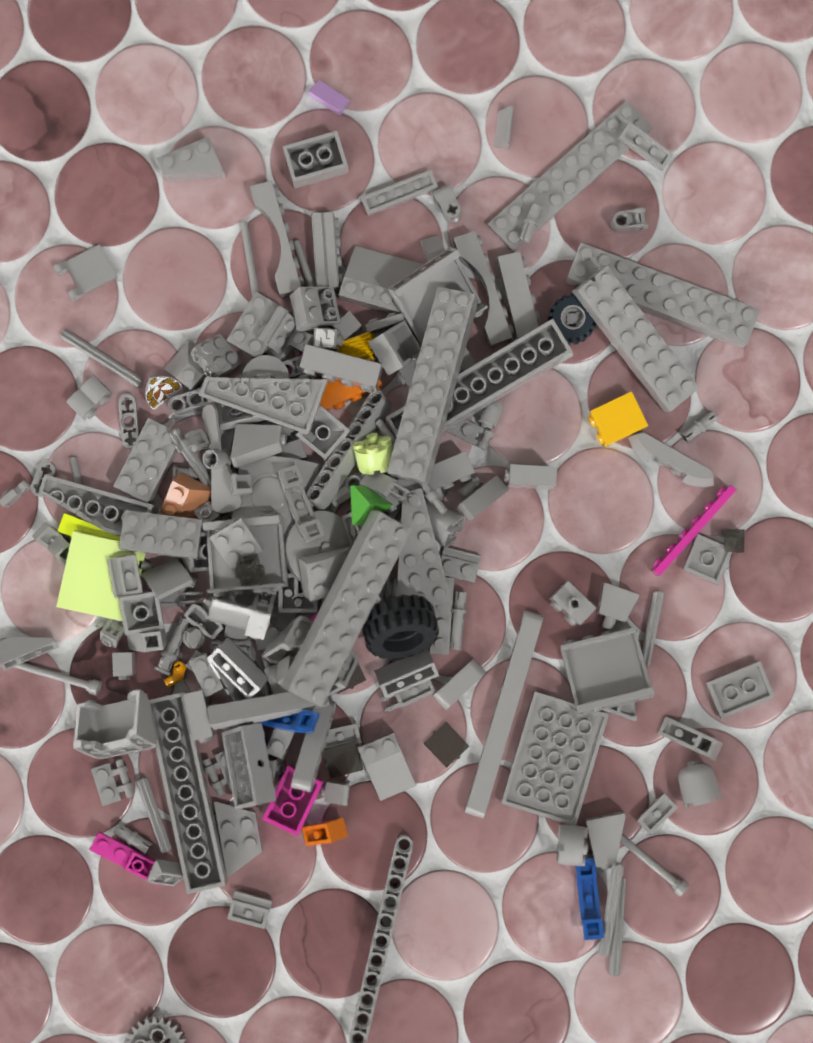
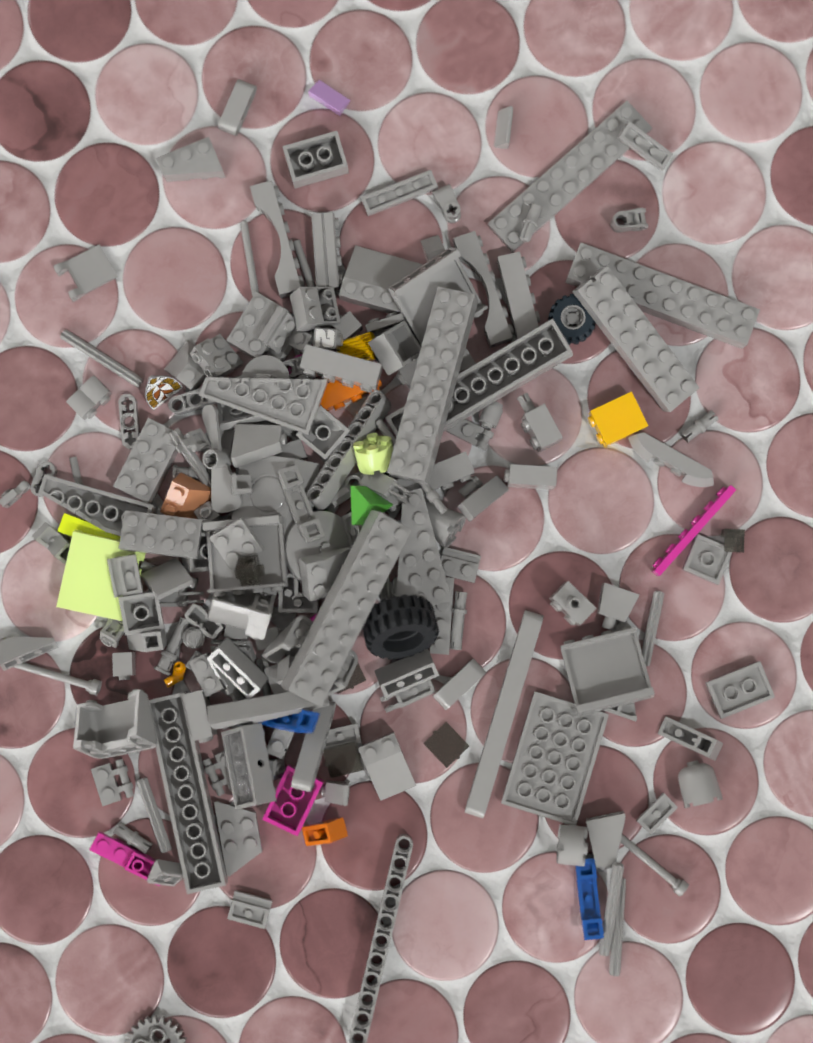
(237, 107): none -> light grey beam
(539, 425): none -> light grey brick

